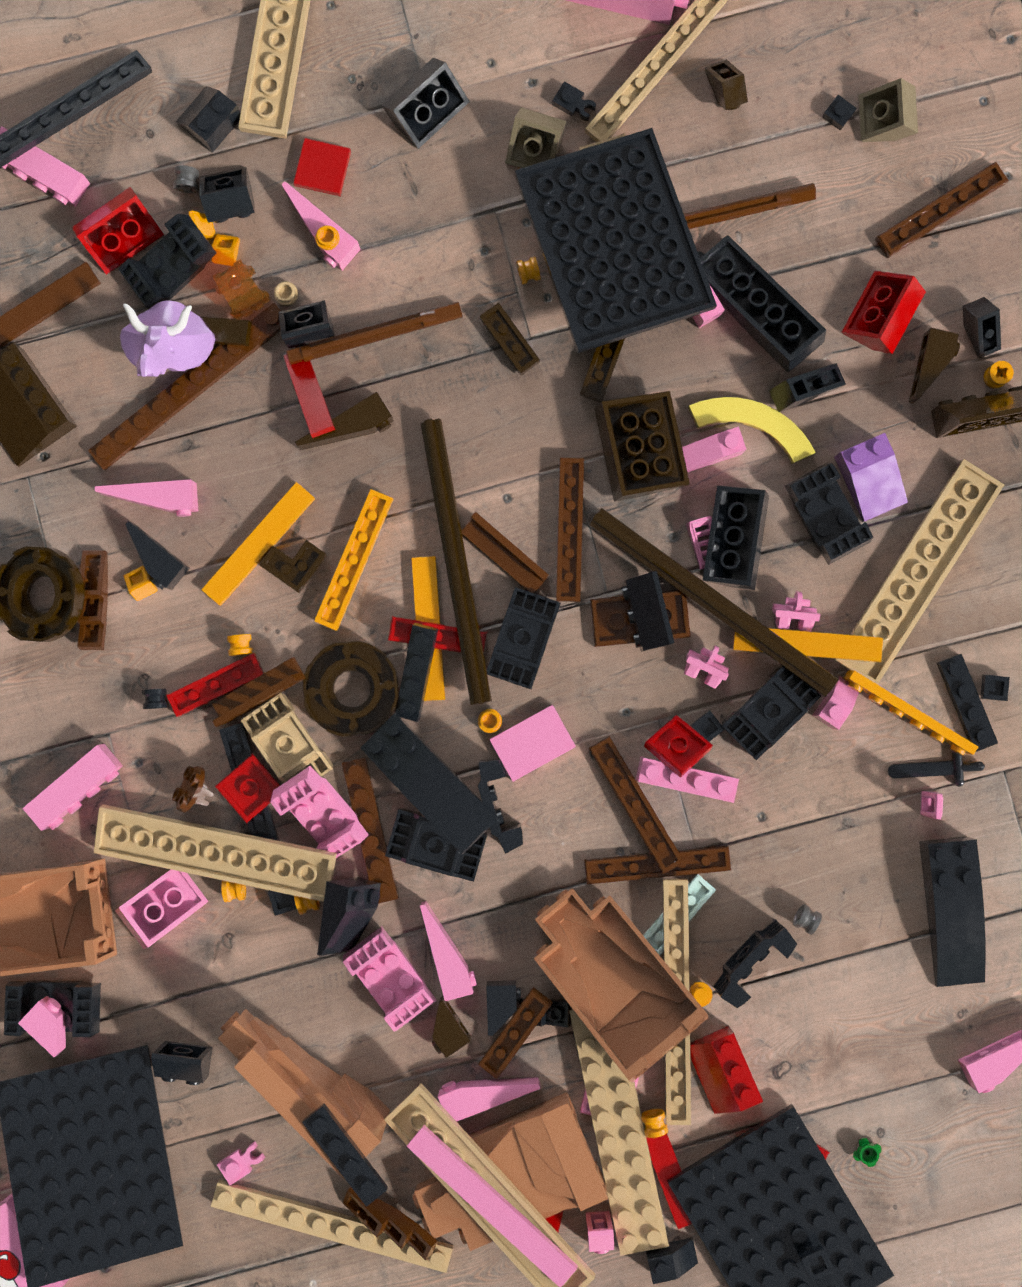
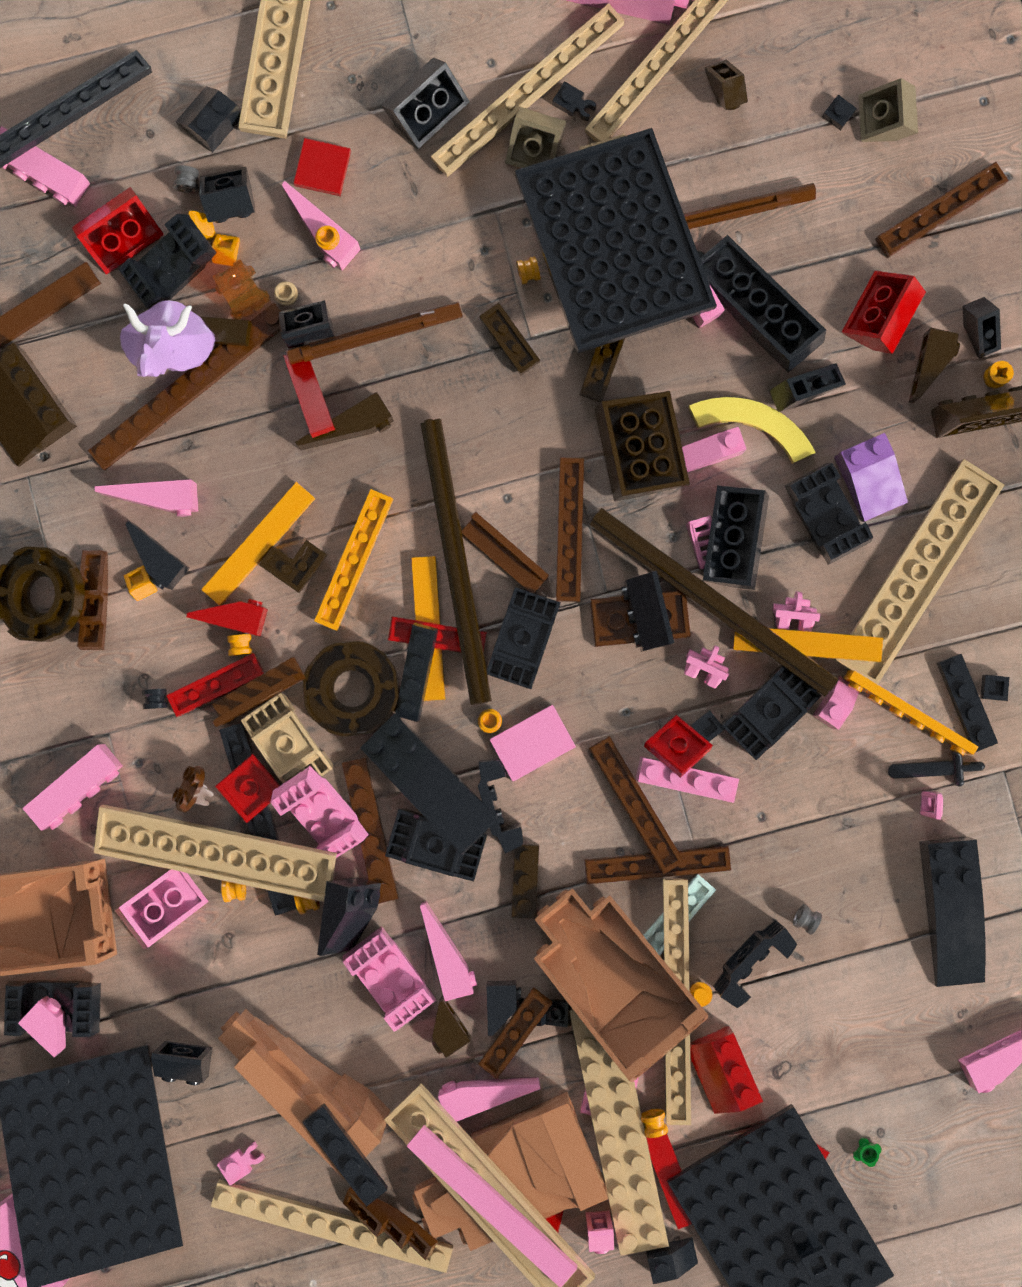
(238, 616): none -> red slope
(525, 881): none -> dark brown plate
(527, 90): none -> tan plate

